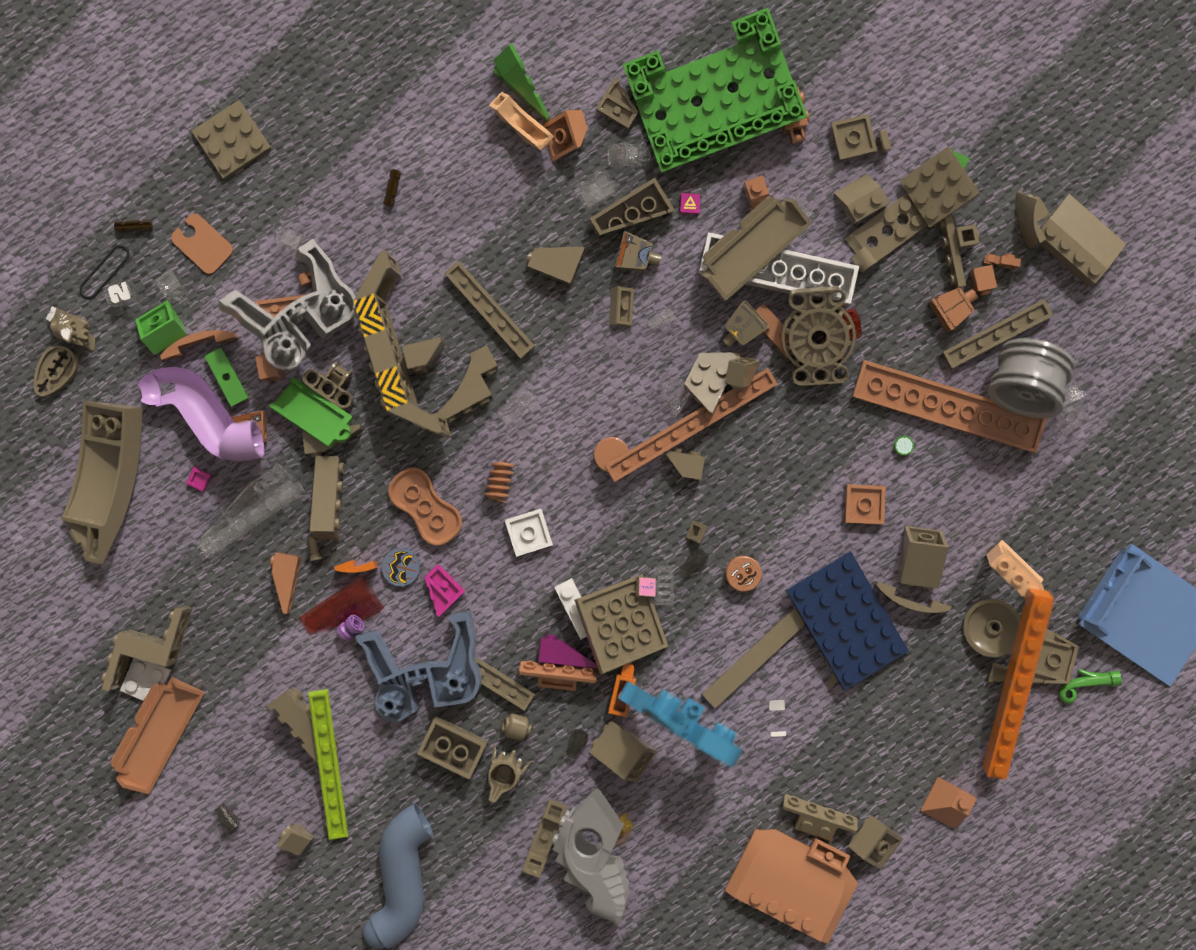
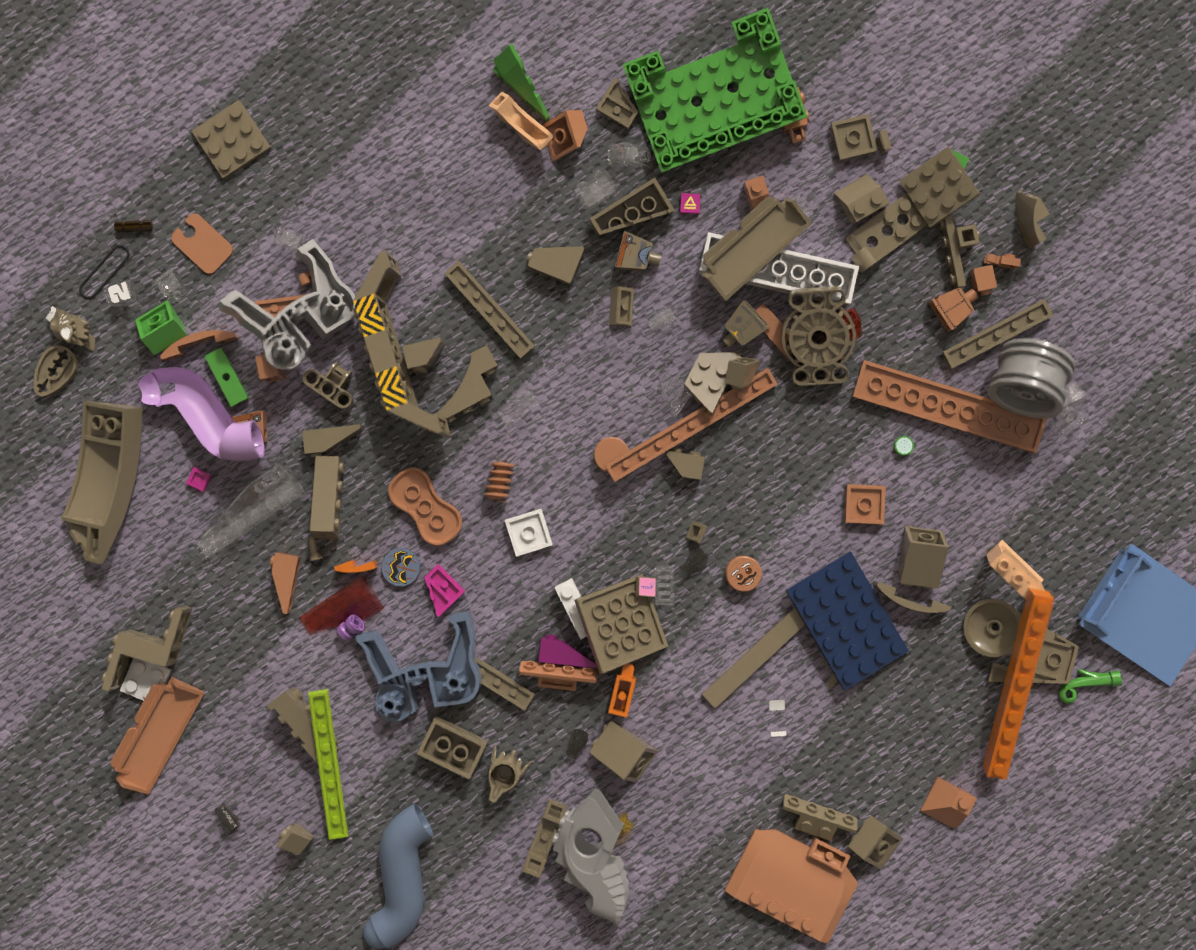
(313, 414): bright green piece -> none
(392, 187): dark brown axle -> none
(516, 727): dark tan head -> none
(684, 724): dark azure animal -> none
(1080, 241): dark tan slope -> none

